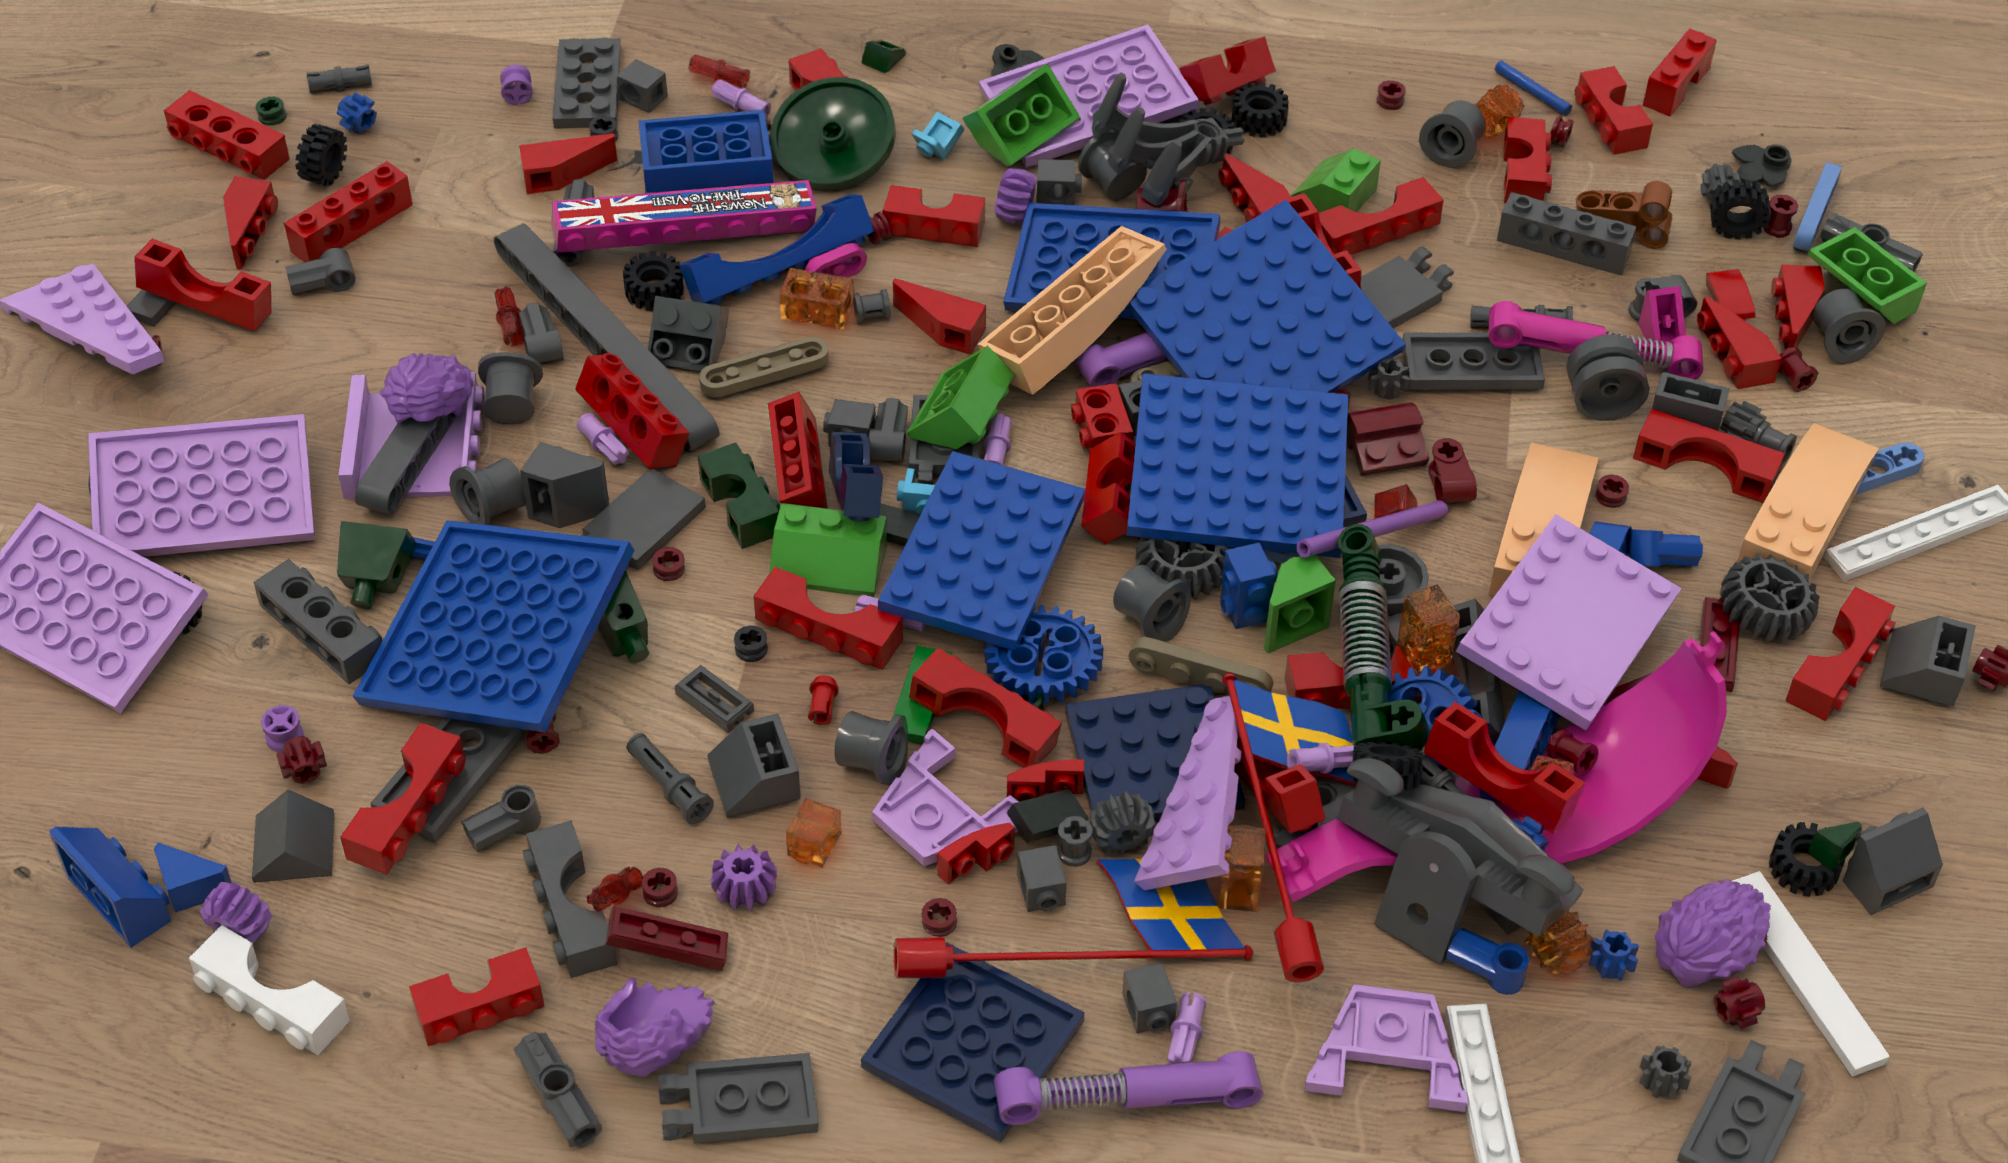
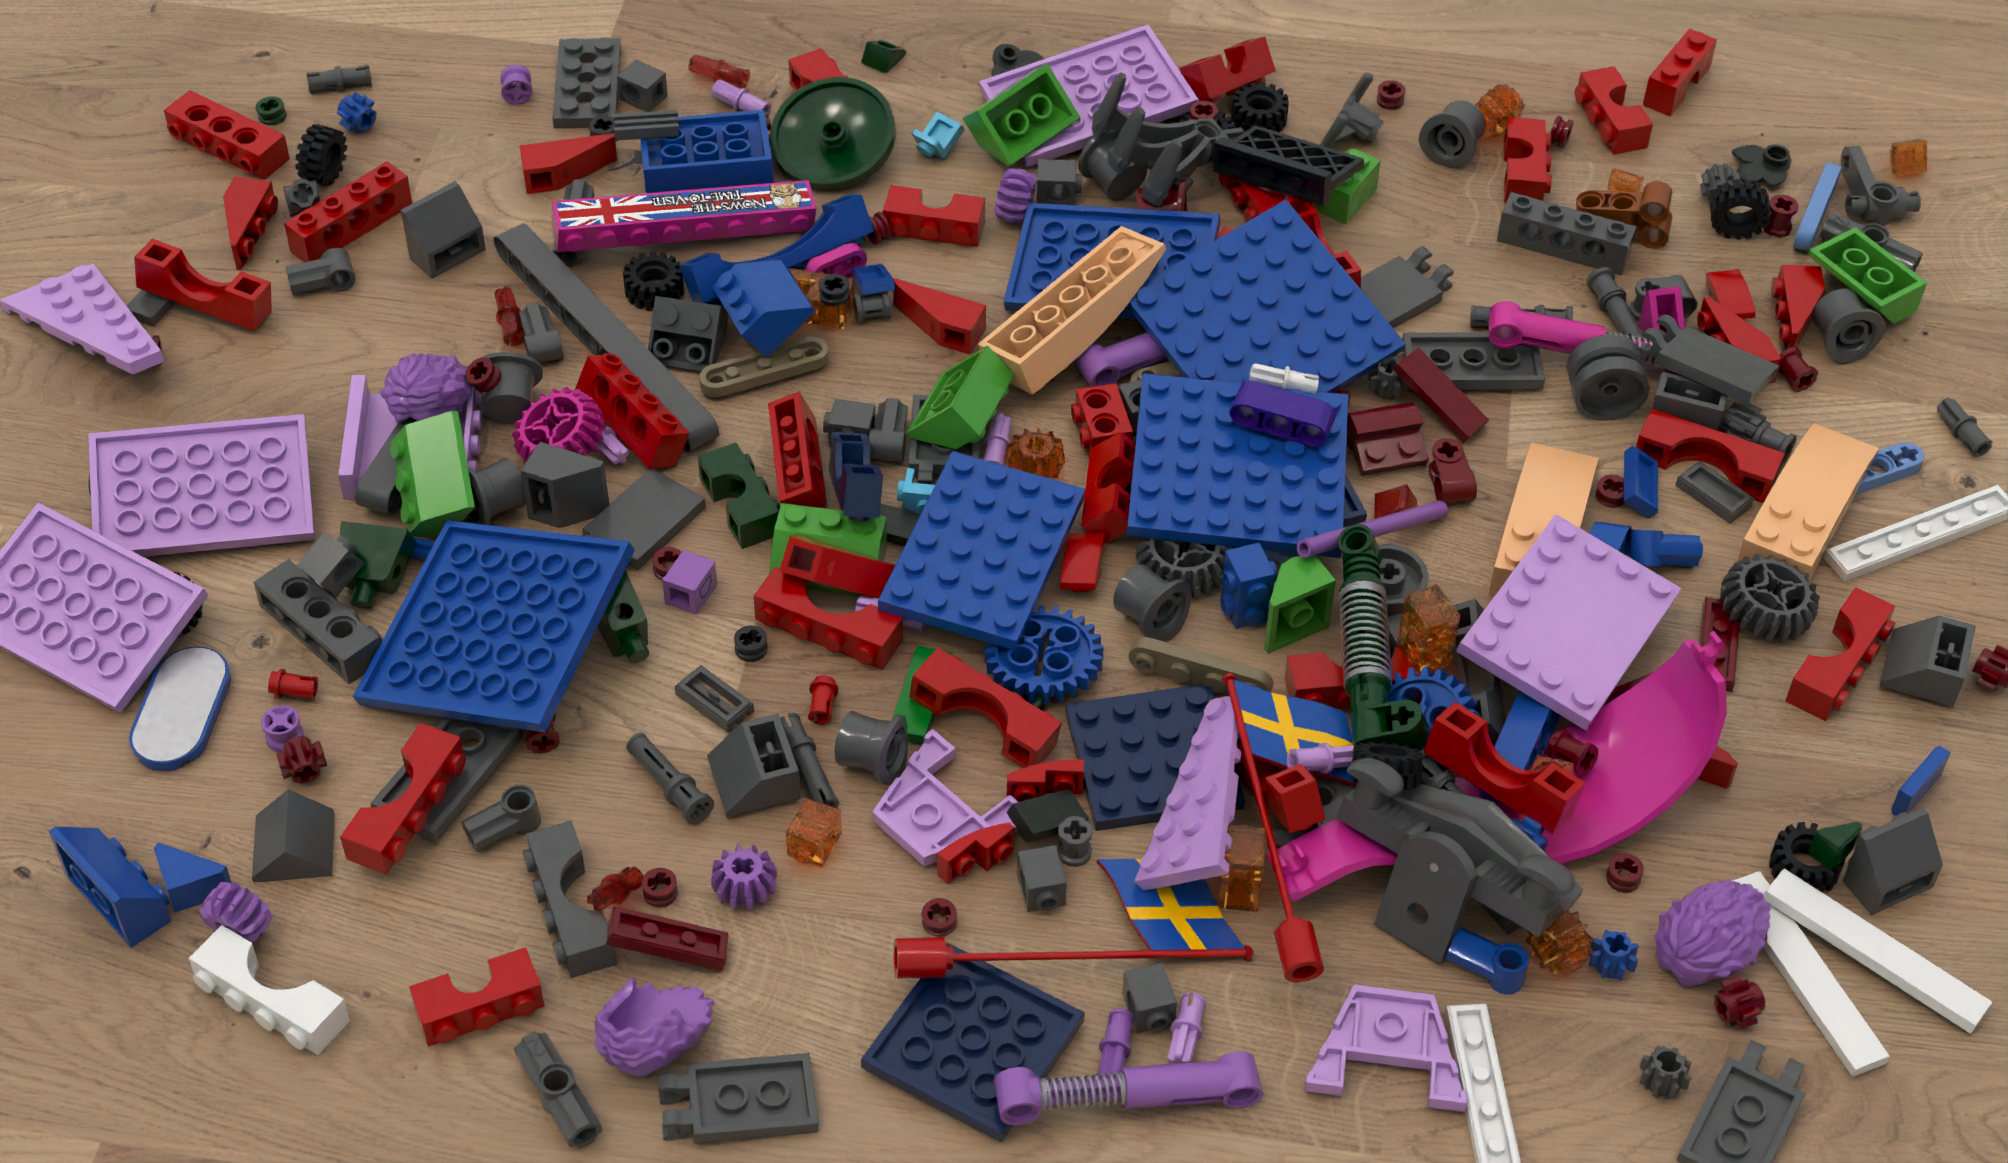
(180, 708): none -> flat silver tile
(293, 685): none -> red pin
(301, 195): none -> dark grey piece
(331, 562): none -> dark grey brick
(432, 474): none -> bright green slope
(442, 230): none -> dark grey slope
(478, 369): none -> dark red bush
(561, 420): none -> dark pink gear
(646, 125): none -> dark grey tile
(689, 582): none -> medium lavender brick
(763, 302): none -> blue slope
(807, 762): none -> dark grey pin
(834, 290): none -> black bush
(835, 566): none -> red slope
(872, 279): none -> blue tile
(1036, 453): none -> clear orange gear
(1082, 561): none -> red slope
(1116, 1042): none -> medium lavender axle
(1122, 822): dark grey gear -> none
(1204, 110): none -> dark red bush
(1278, 170): none -> black fence
(1283, 413): none -> dark purple beam
(1284, 378): none -> white axle
(1354, 117): none -> dark grey piece
(1414, 209): red arch -> none
(1441, 394): none -> dark red tile
(1533, 87): blue bar -> none
(1613, 300): none -> dark grey pin
(1623, 883): none -> dark red bush
(1625, 181): none -> clear orange tile
(1641, 481): none -> blue tile
(1708, 360): none -> dark grey tile
(1714, 492): none -> dark grey tile
(1873, 200): none -> dark grey piece
(1877, 951): none -> white tile
(1908, 157): none -> clear orange tile
(1920, 781): none -> blue tile
(1964, 427): none -> dark grey axle

